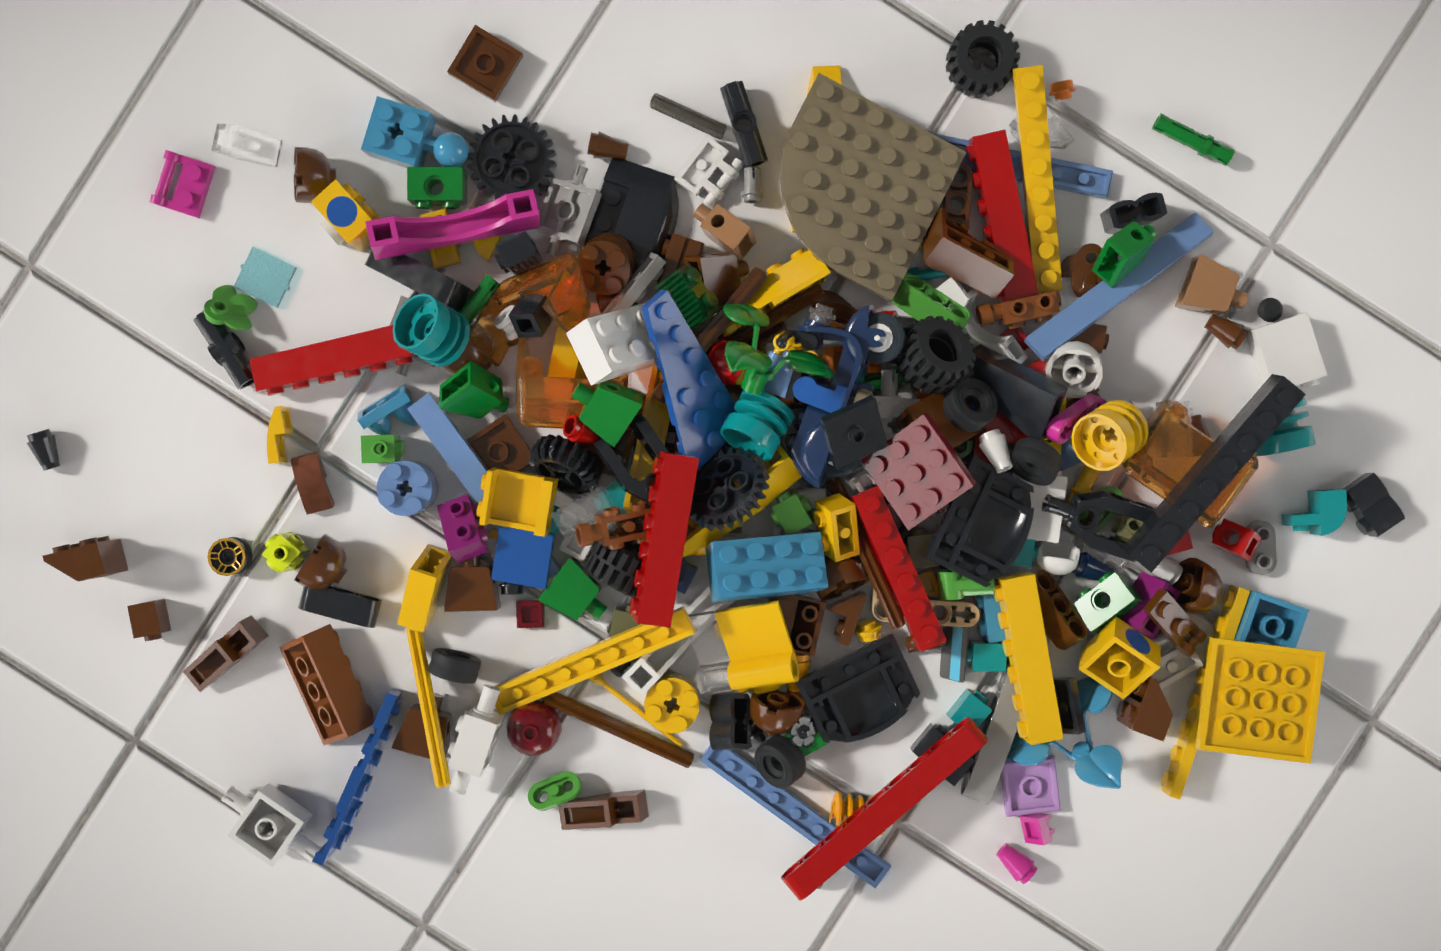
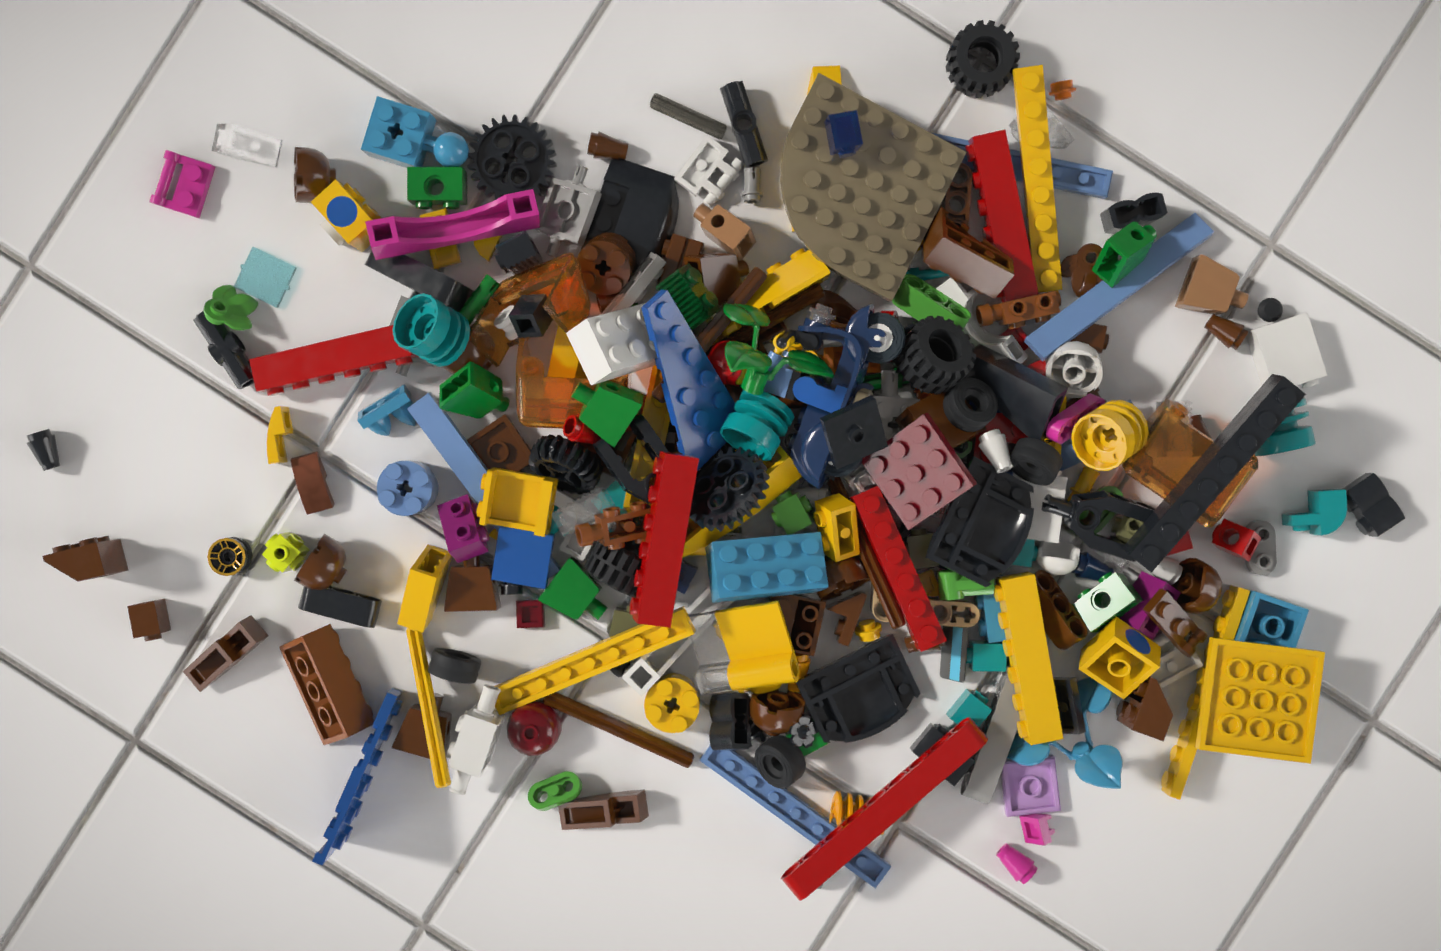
(254, 827): white brick -> none
(373, 446): bright green brick -> none
(485, 63): reddish brown plate -> none
(599, 680): yellow piece -> none
(843, 133): none -> clear blue brick
(1197, 141): green pin -> none

